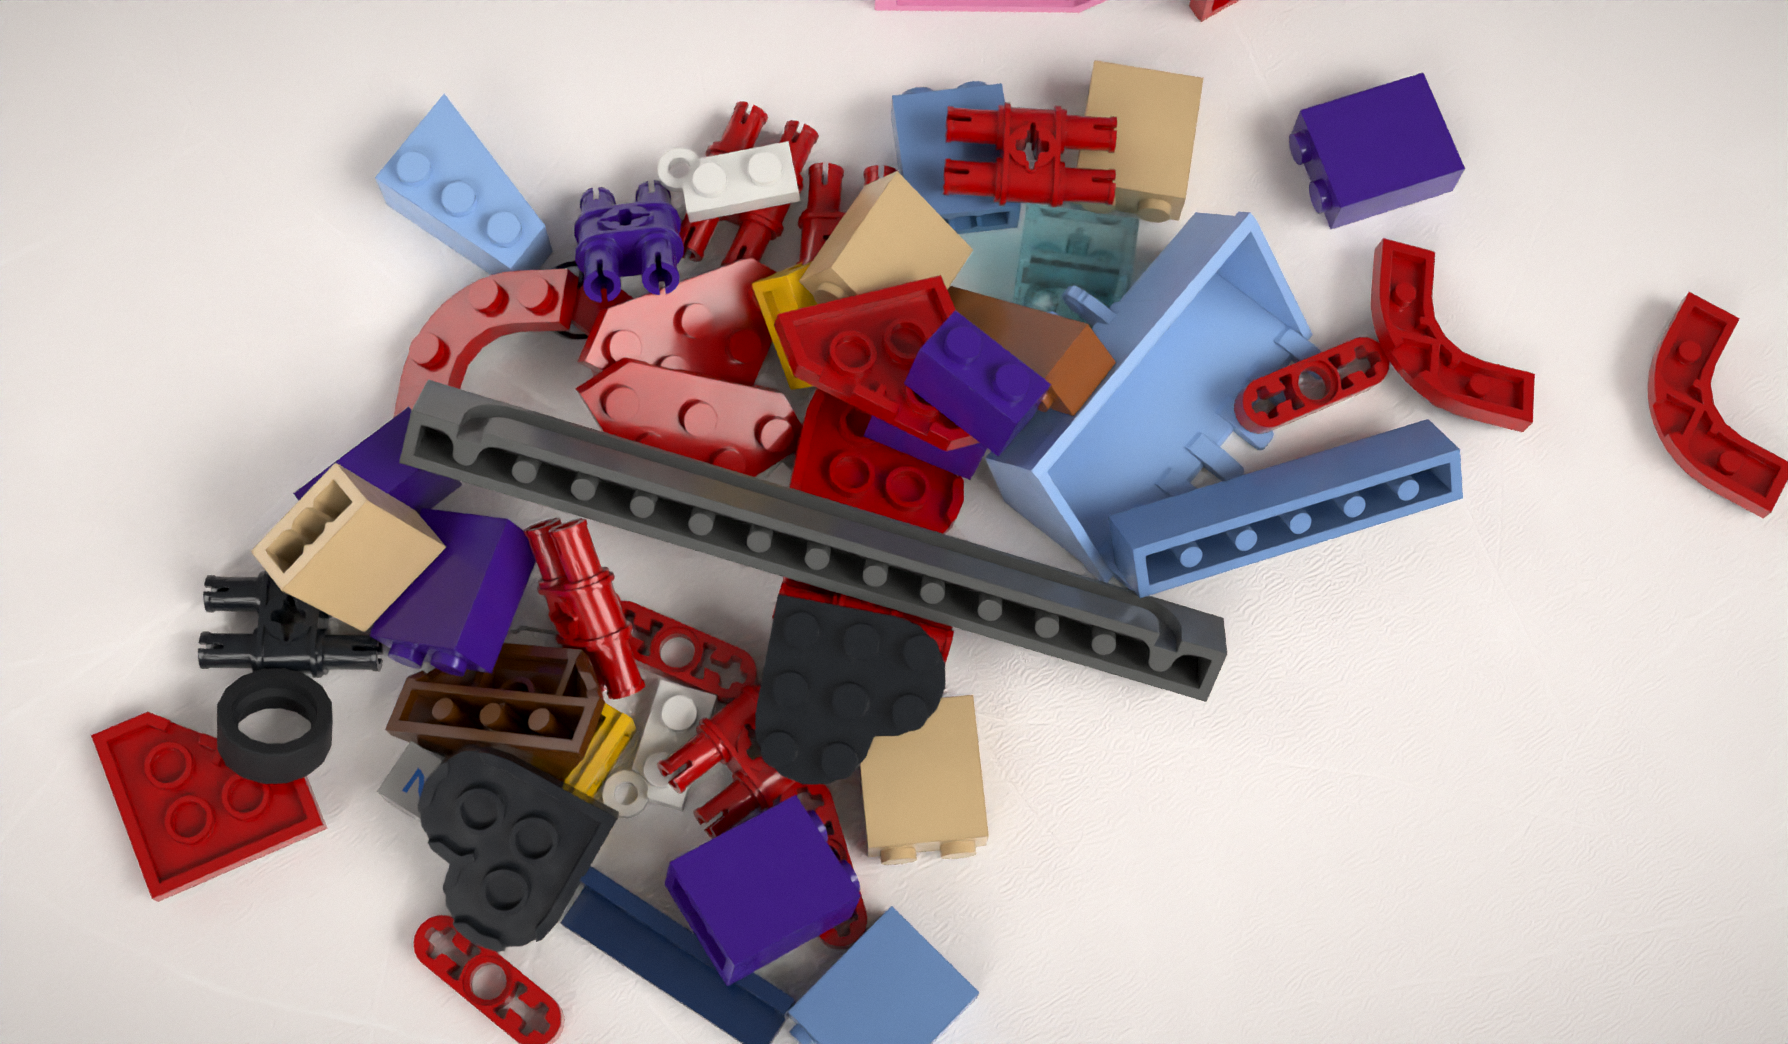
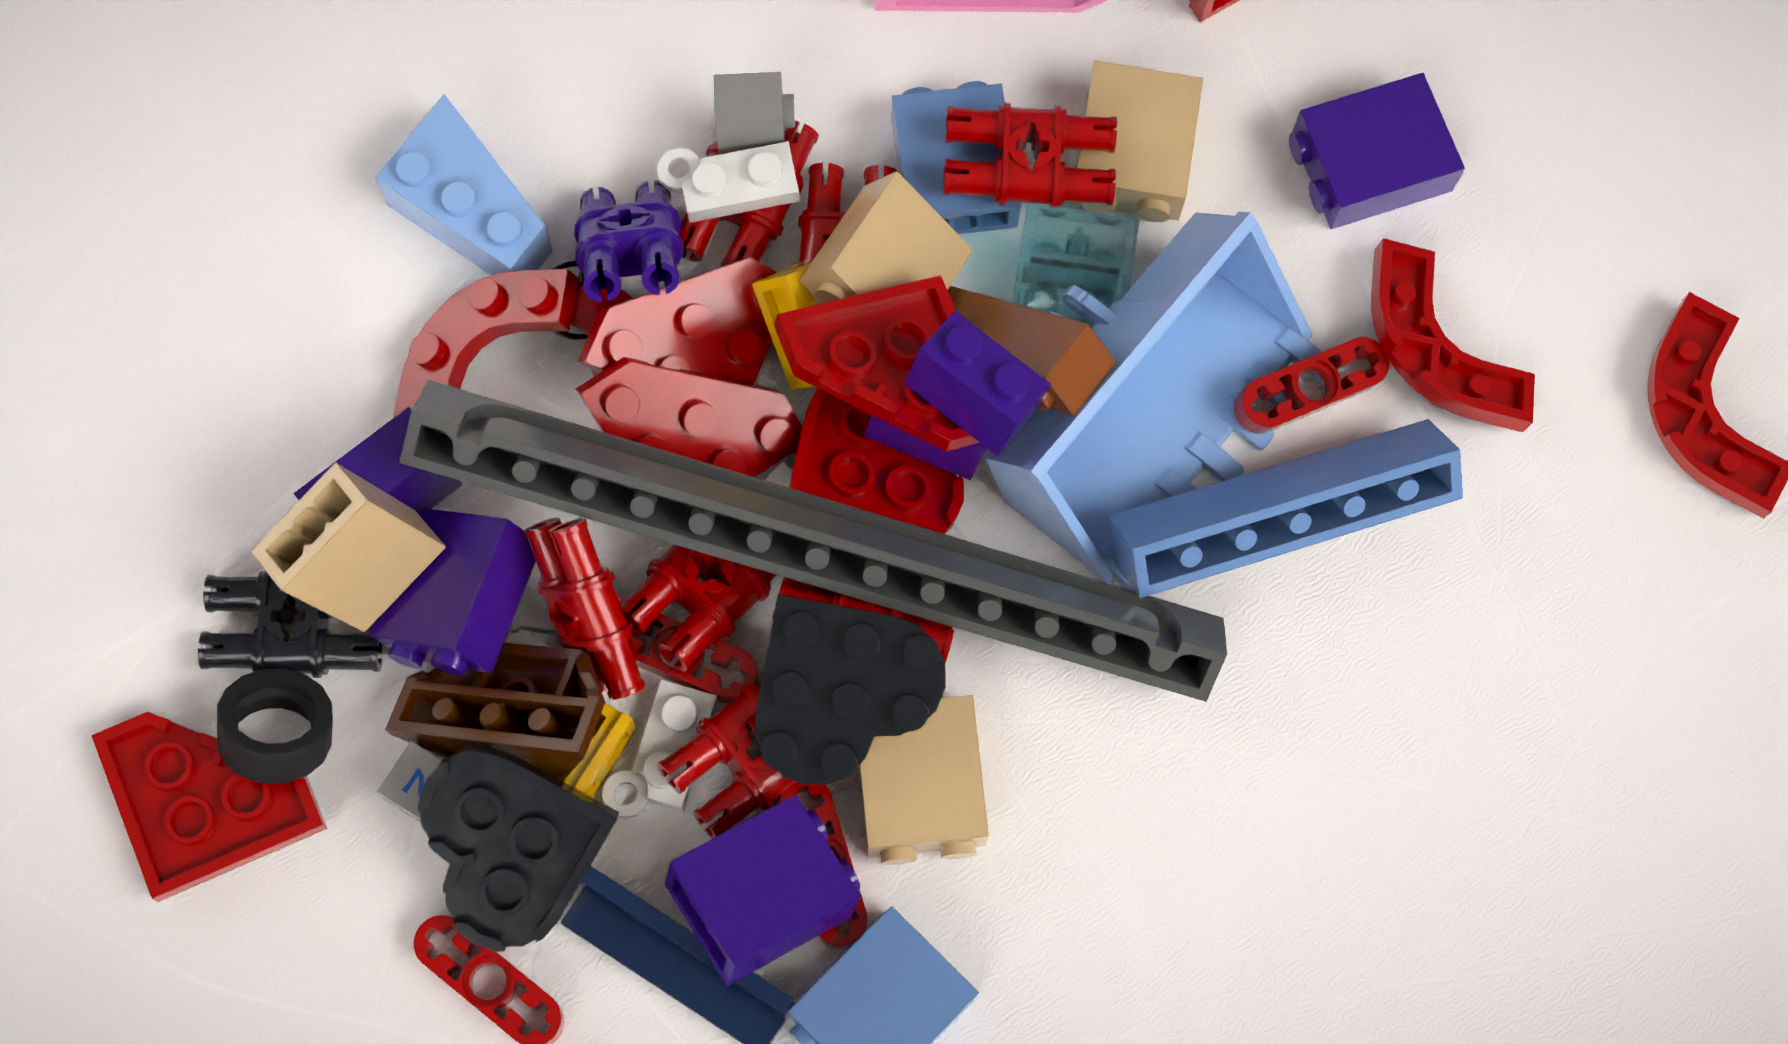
(712, 605): none -> red pin
(751, 110): none -> light grey brick

